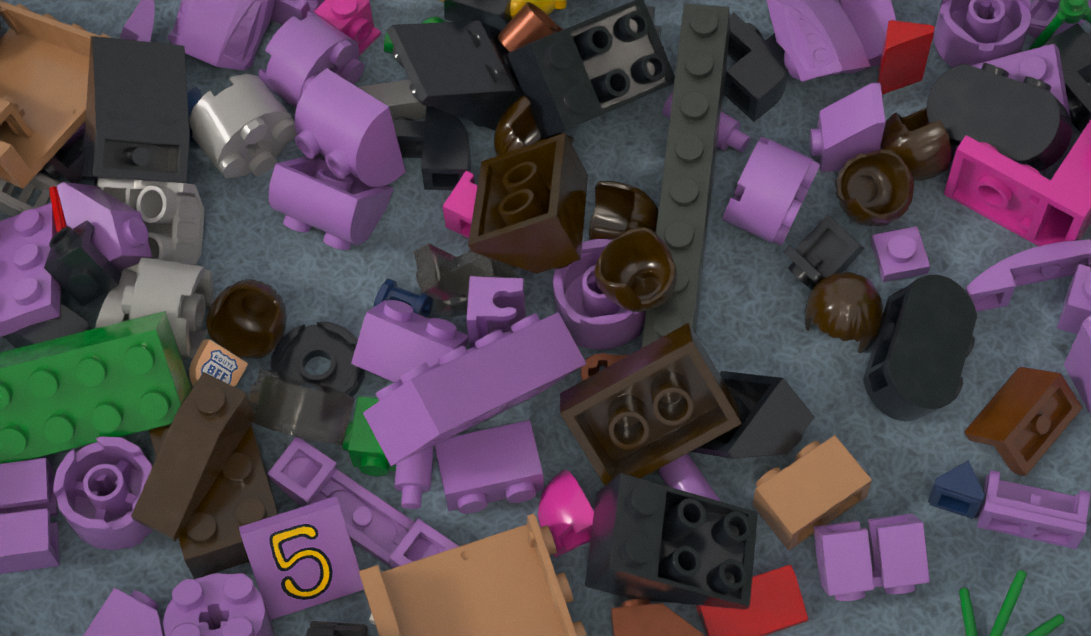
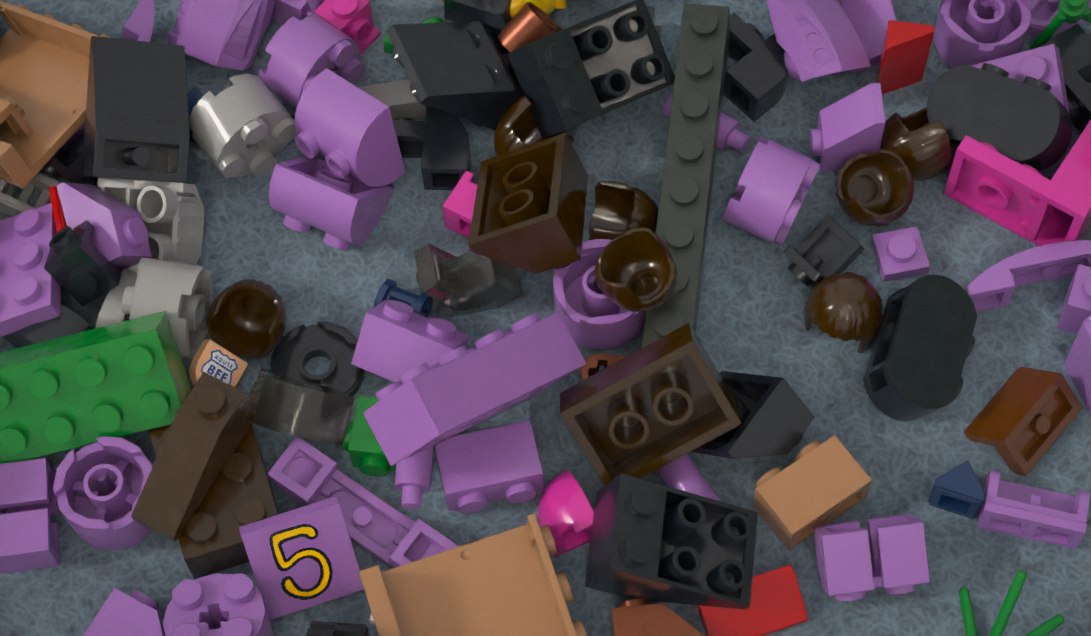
(494, 305): medium lavender hinge -> none

